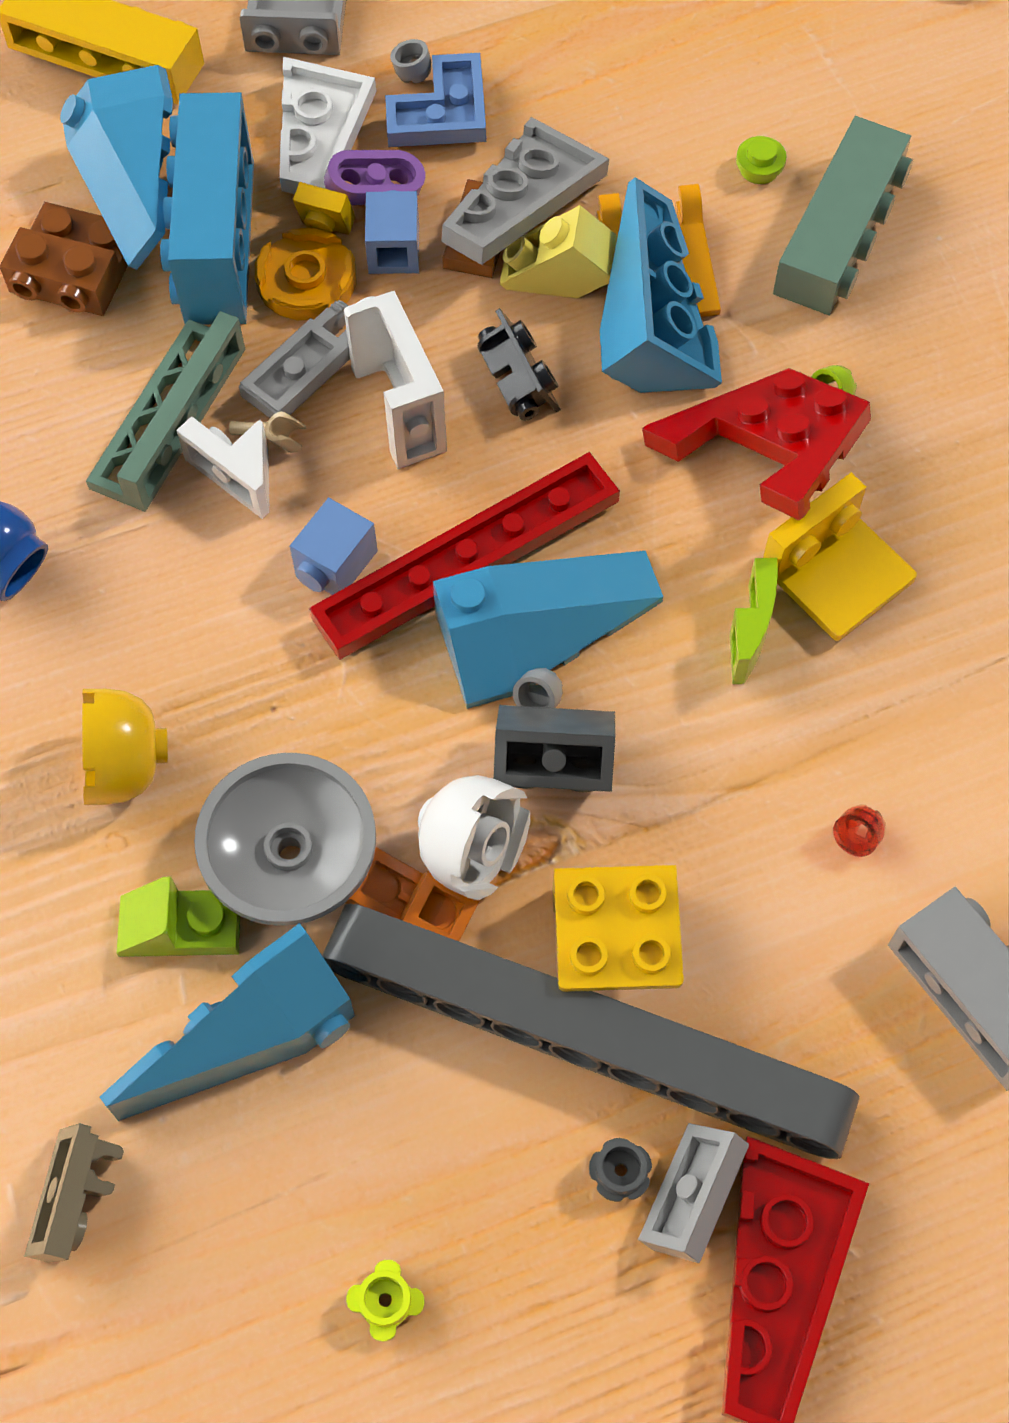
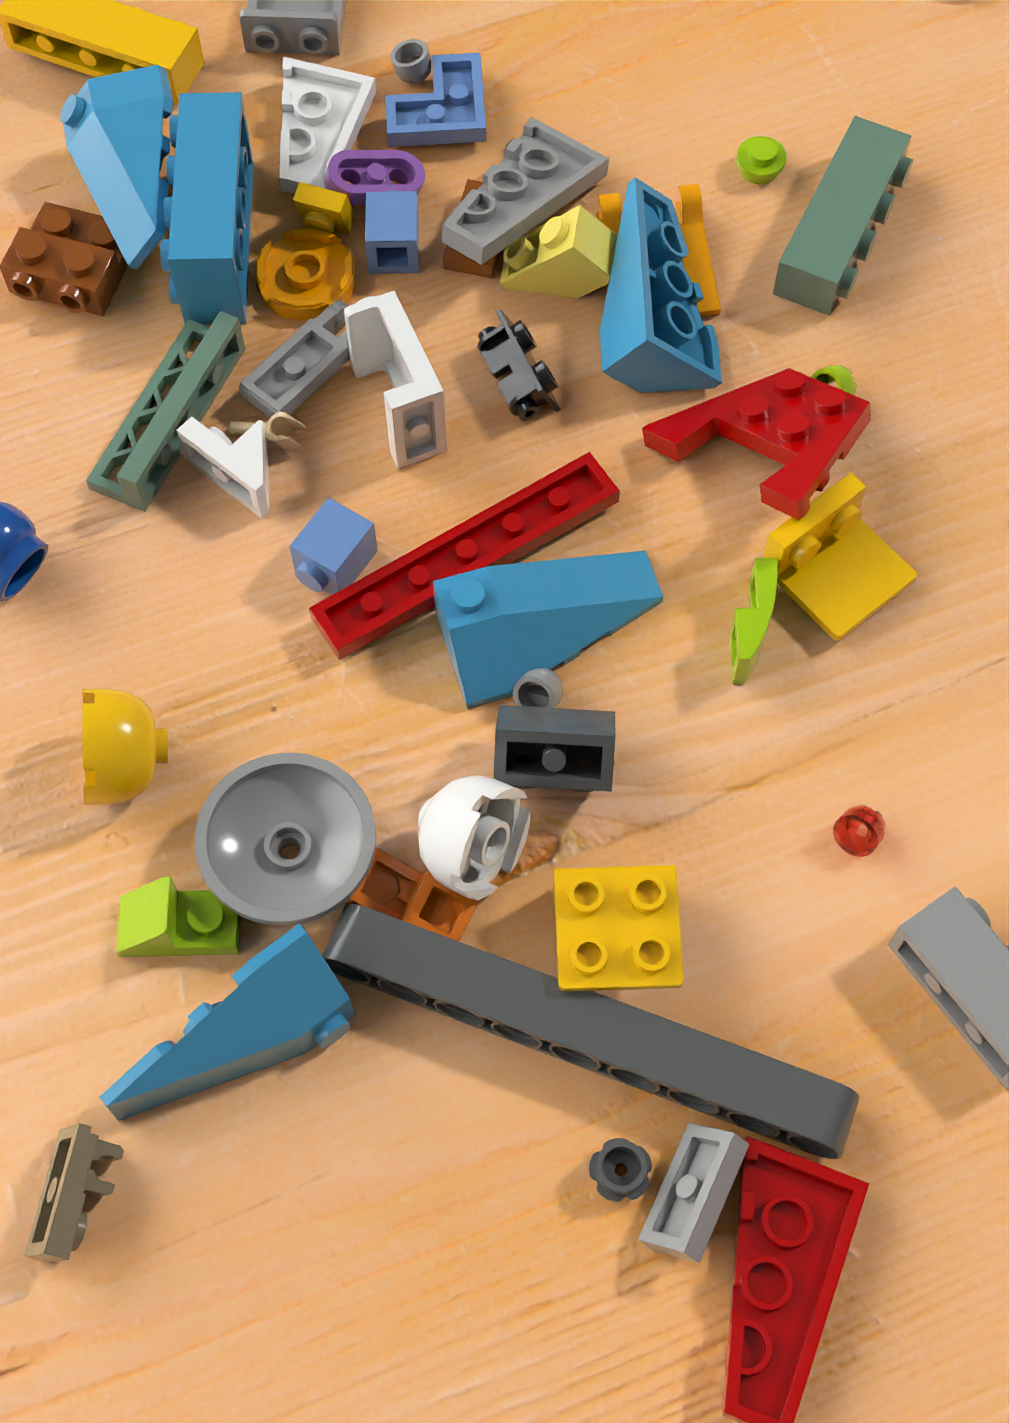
(366, 1297): neon yellow plate -> none

